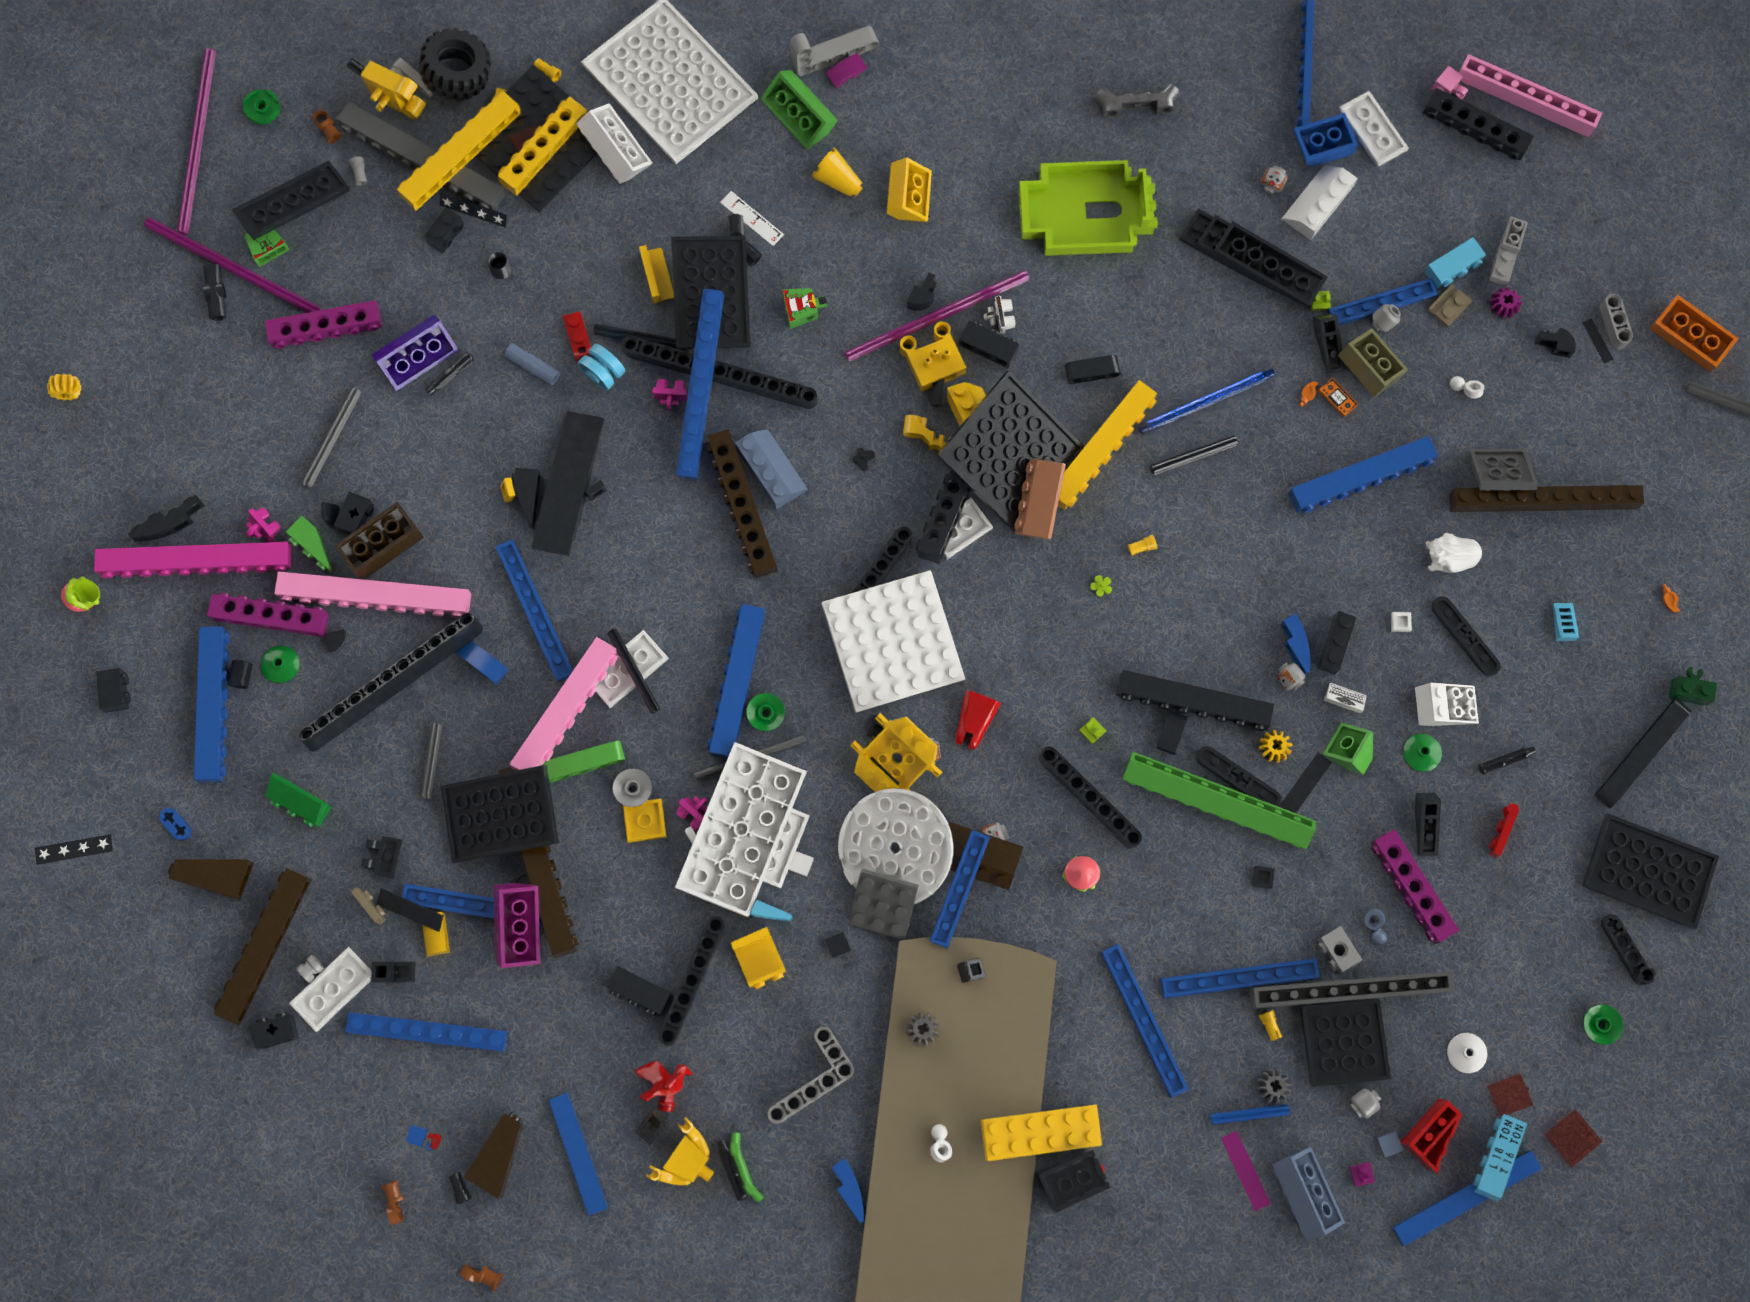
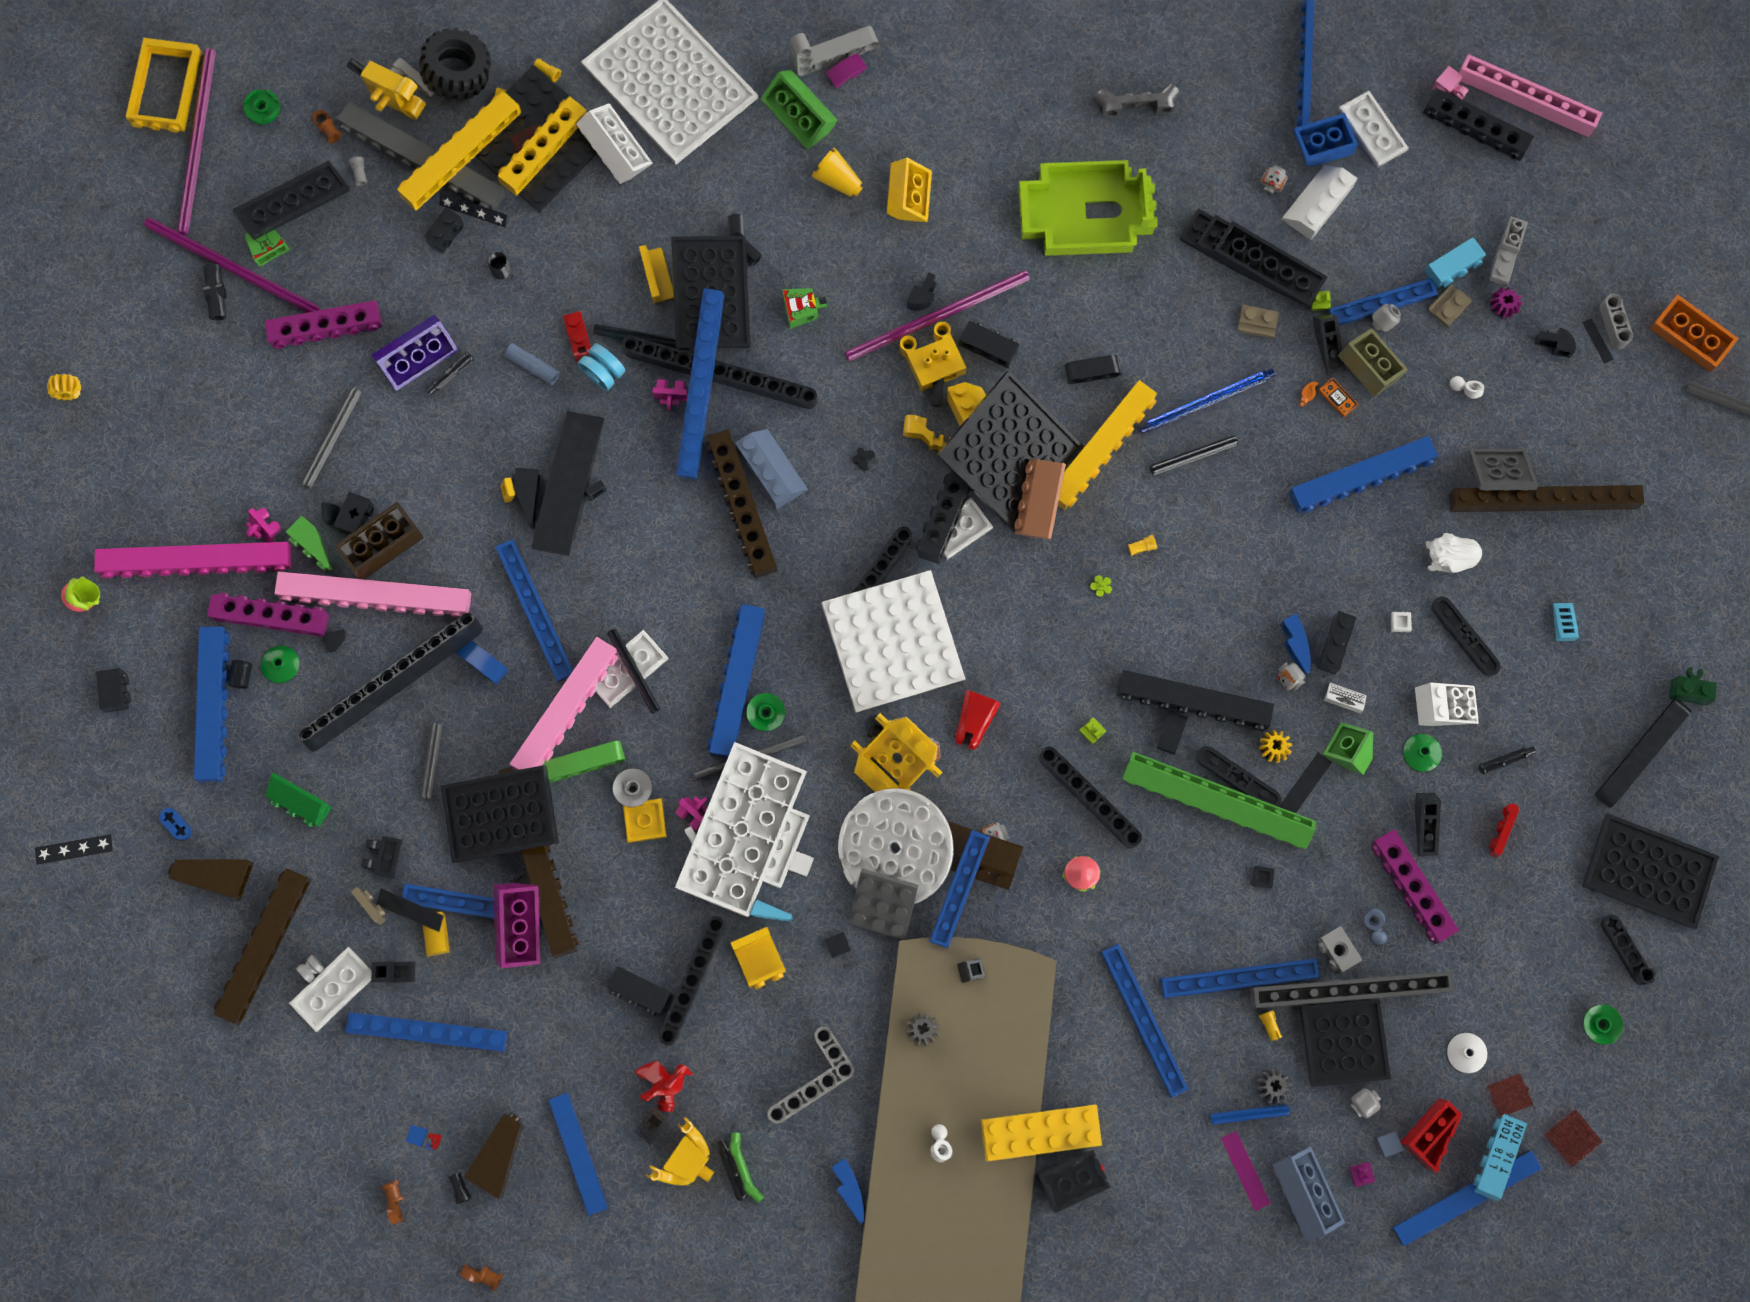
(161, 526): black slope -> none
(167, 48): none -> yellow door
(264, 1038): black brick -> none
(752, 218): white sticker -> none
(1000, 307): white hips -> none
(1258, 321): none -> dark tan plate
(1670, 599): orange piece -> none

